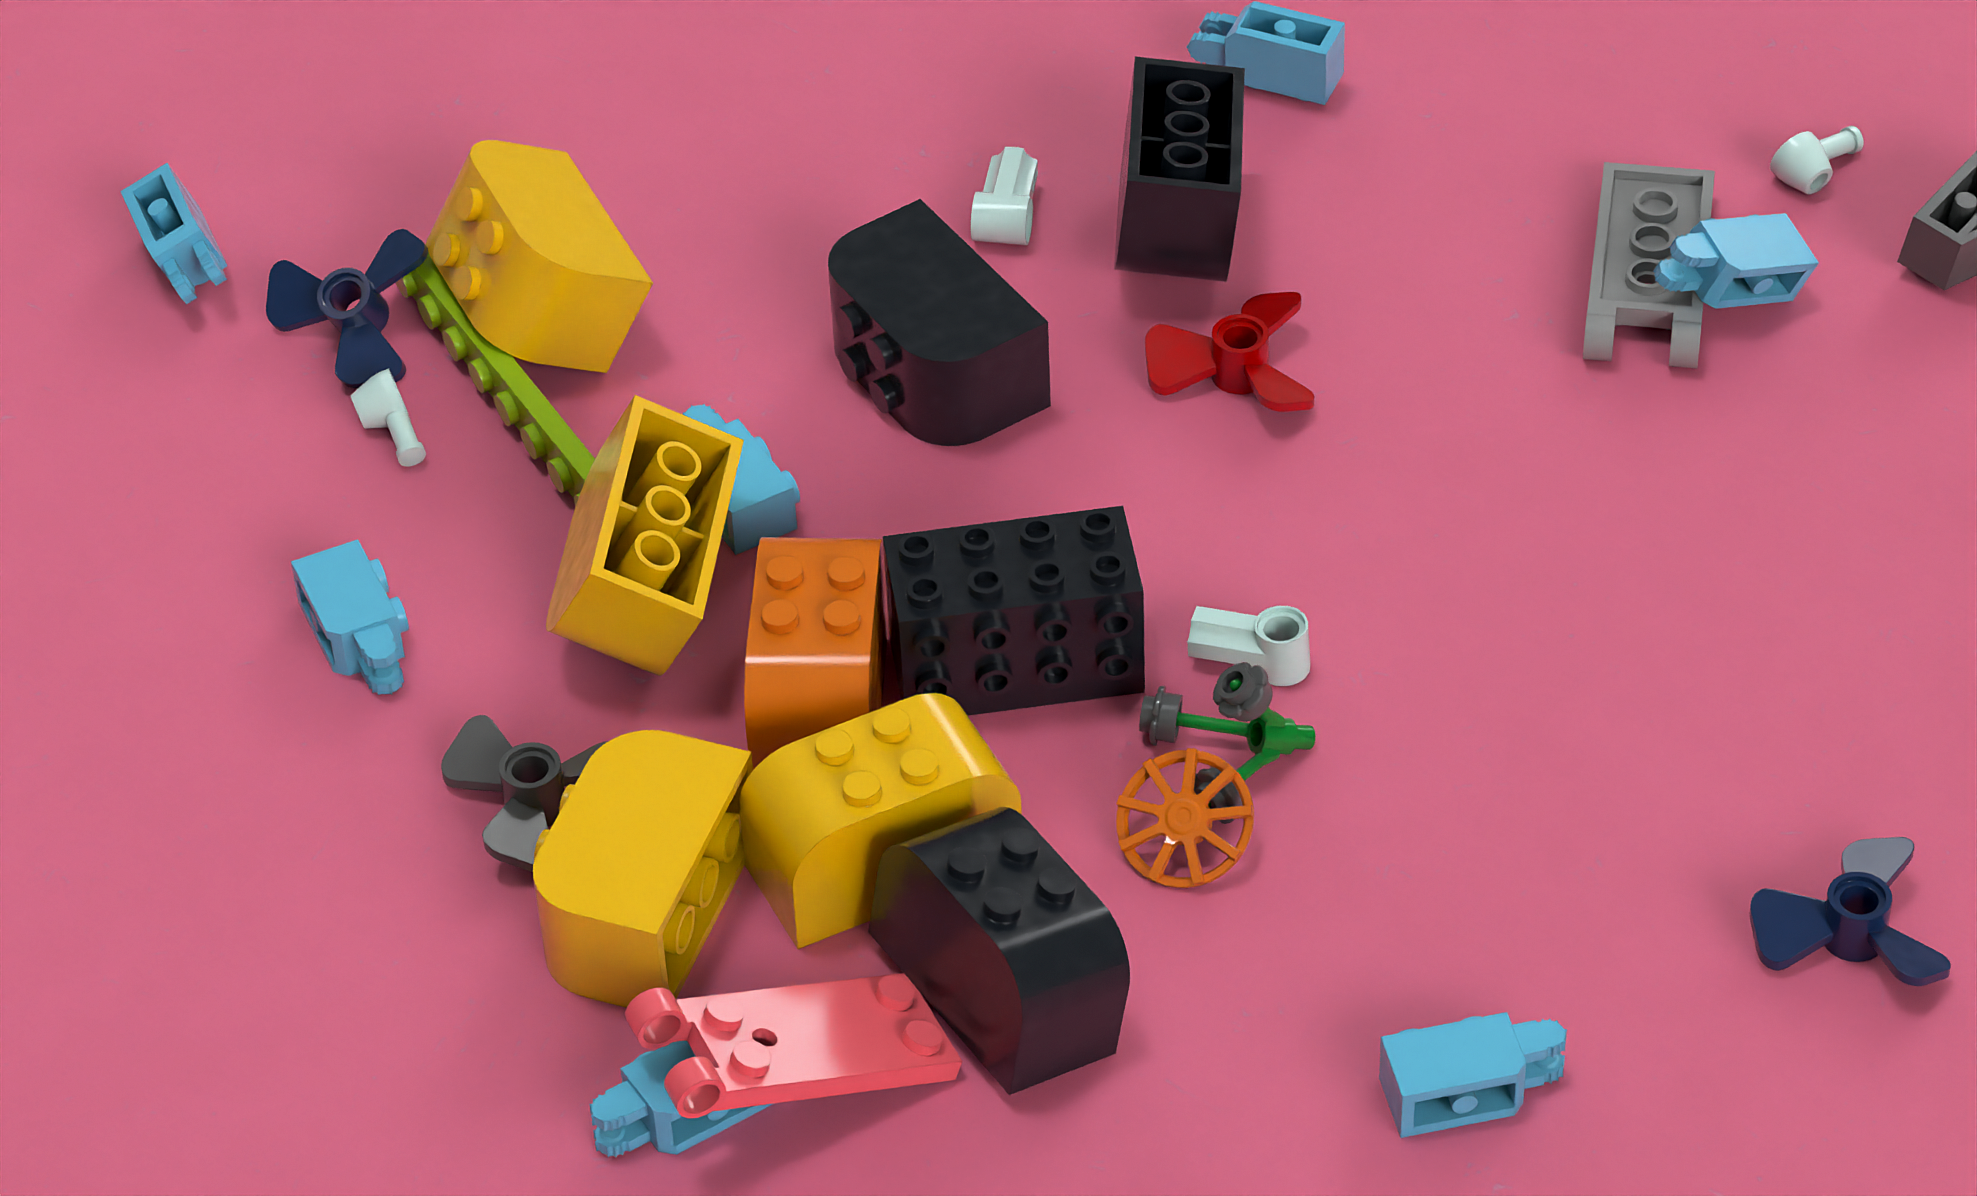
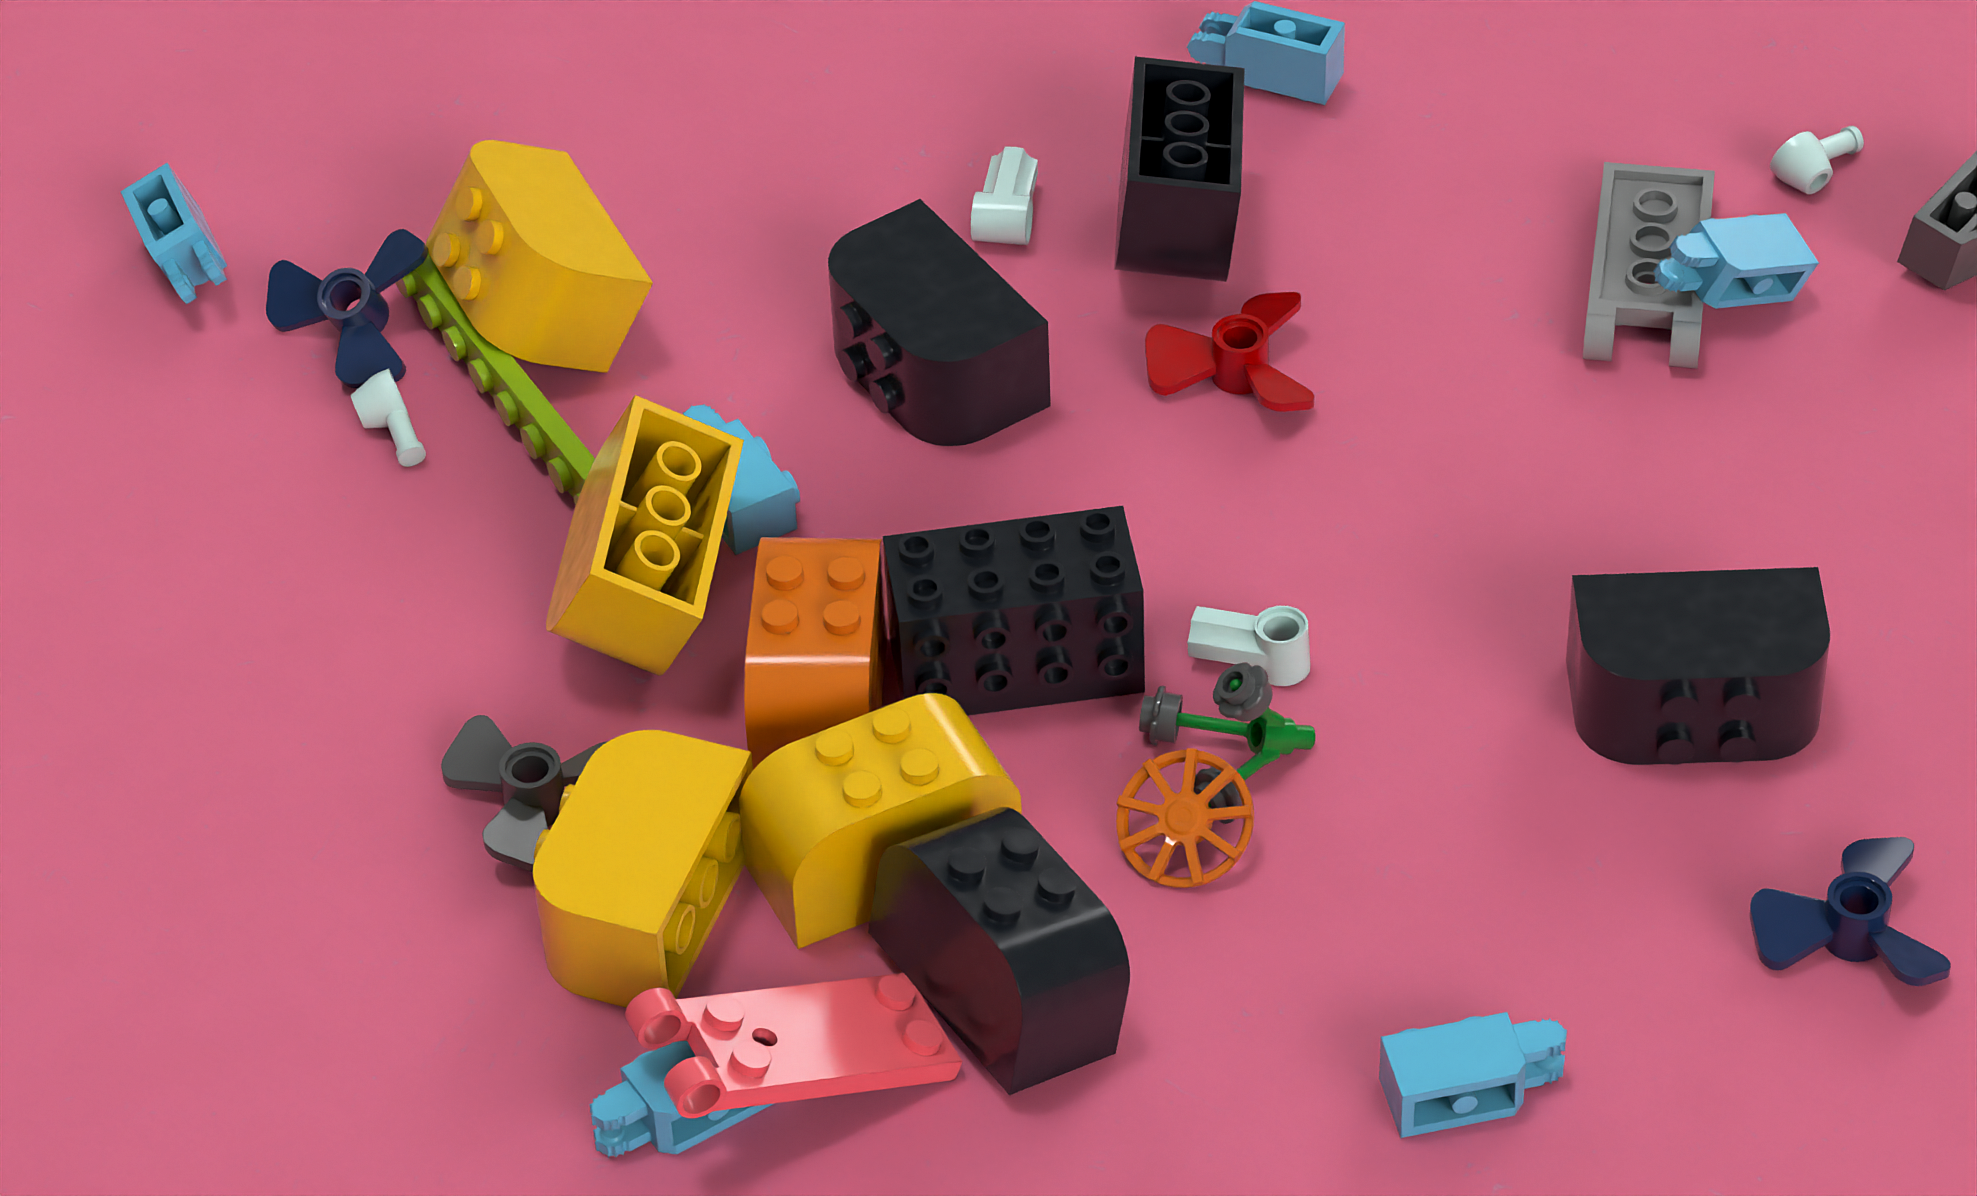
(352, 614): medium azure hinge -> none
(1697, 664): none -> black brick

